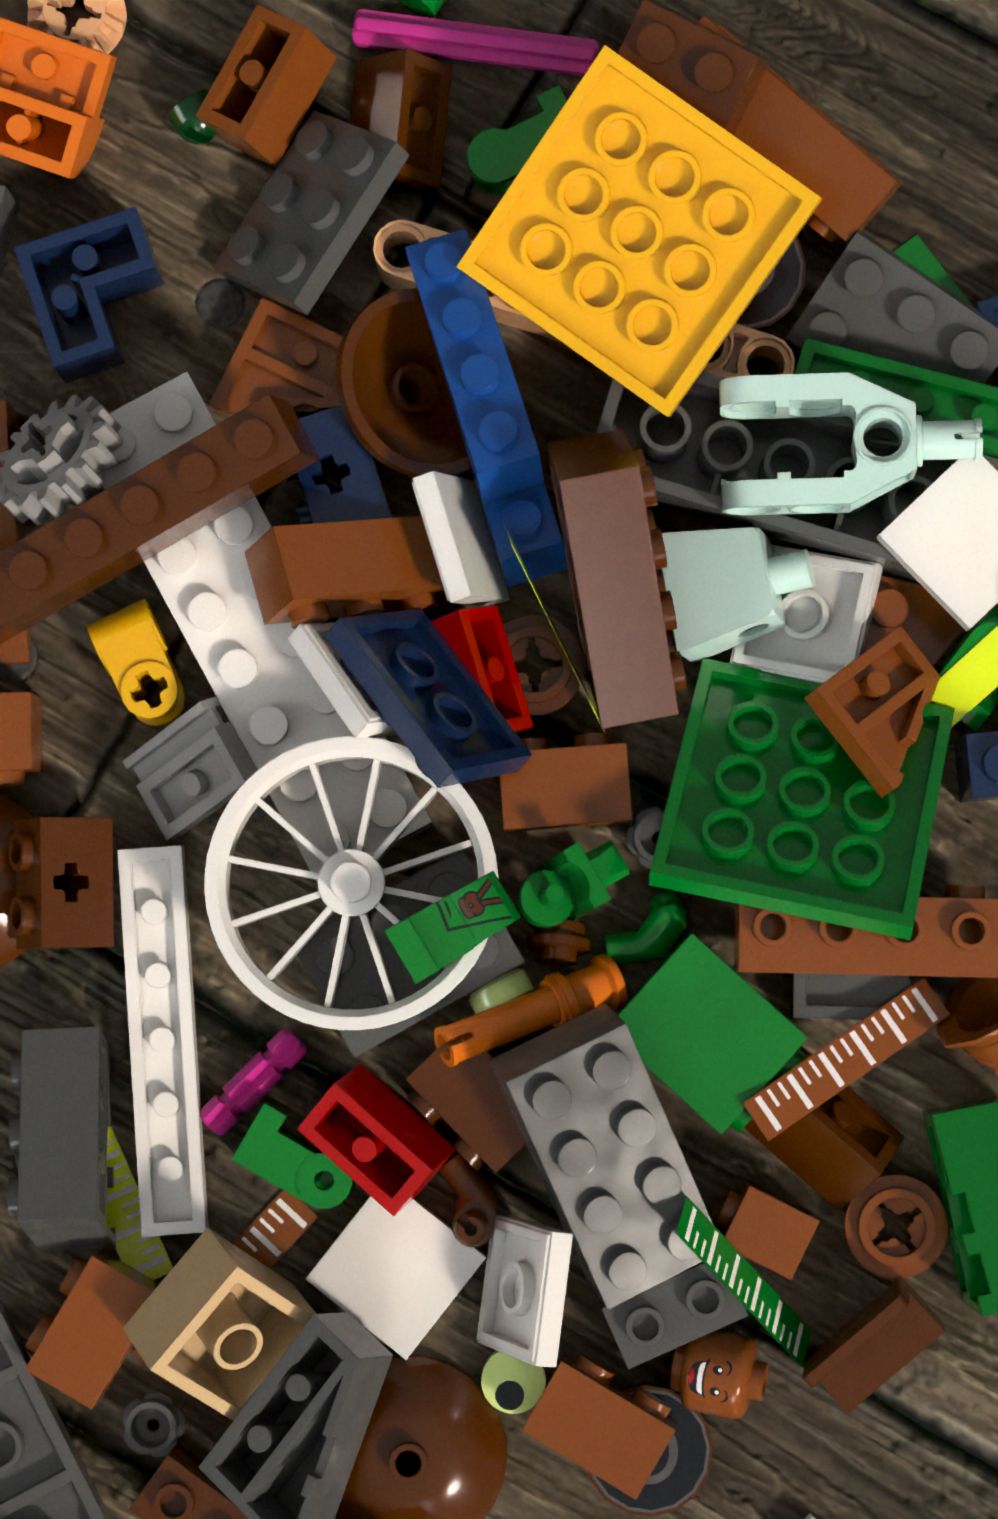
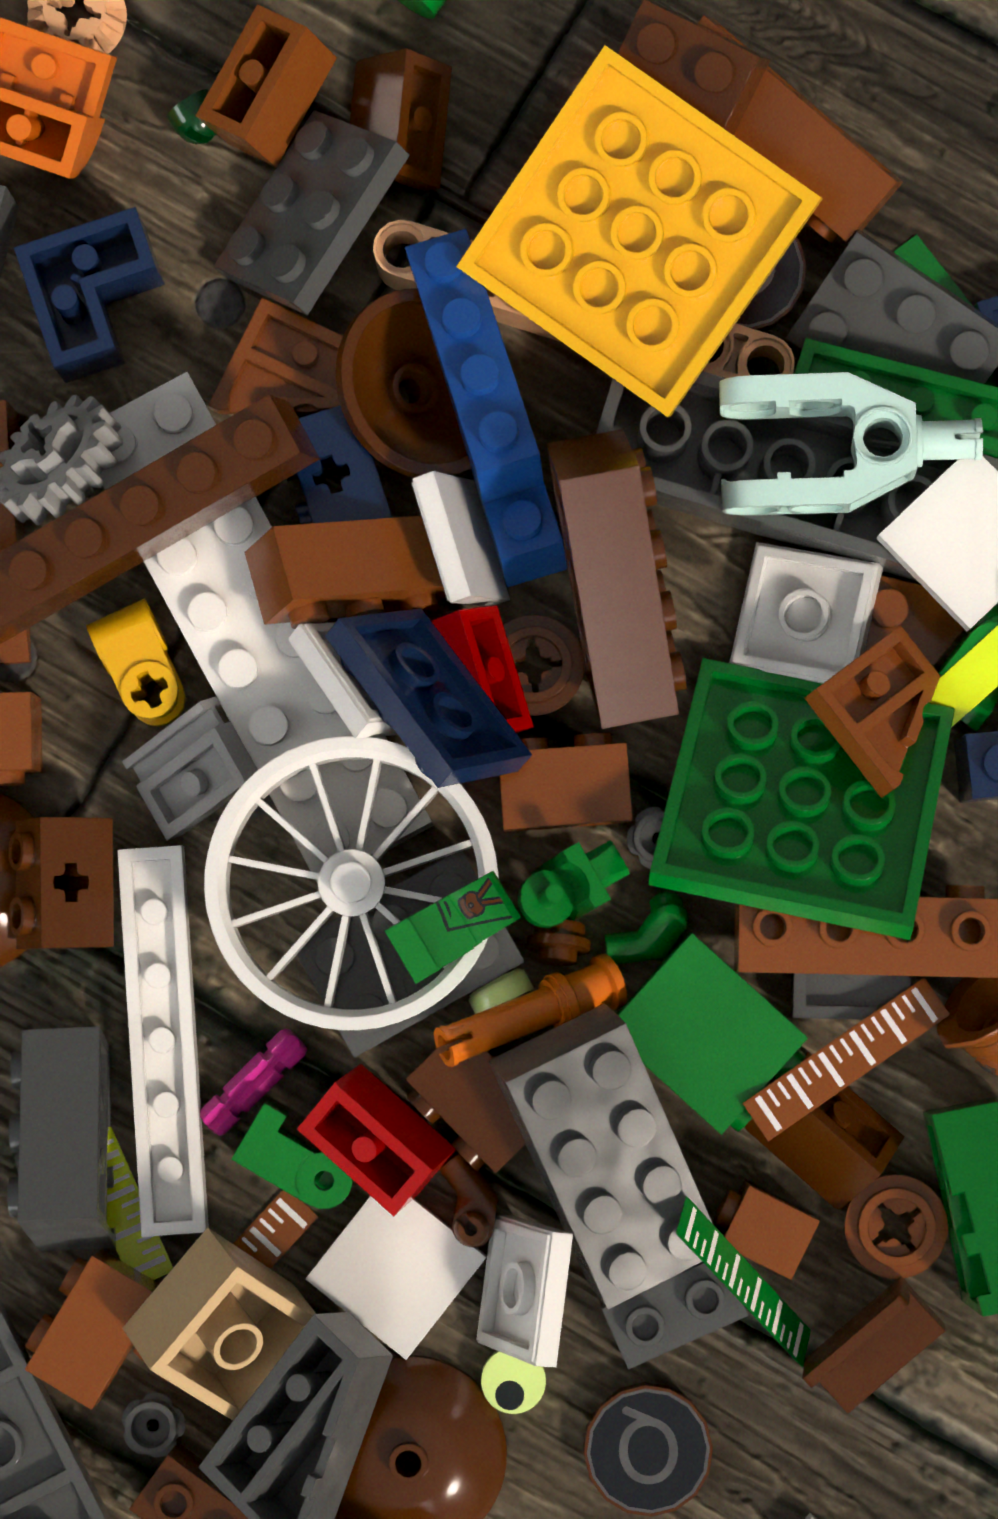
(474, 42): dark pink axle -> none
(500, 154): green leg -> none
(553, 626): neon yellow sticker -> none
(601, 1424): dark orange brick -> none
(719, 1374): dark orange head -> none
(728, 587): light aqua torso -> none

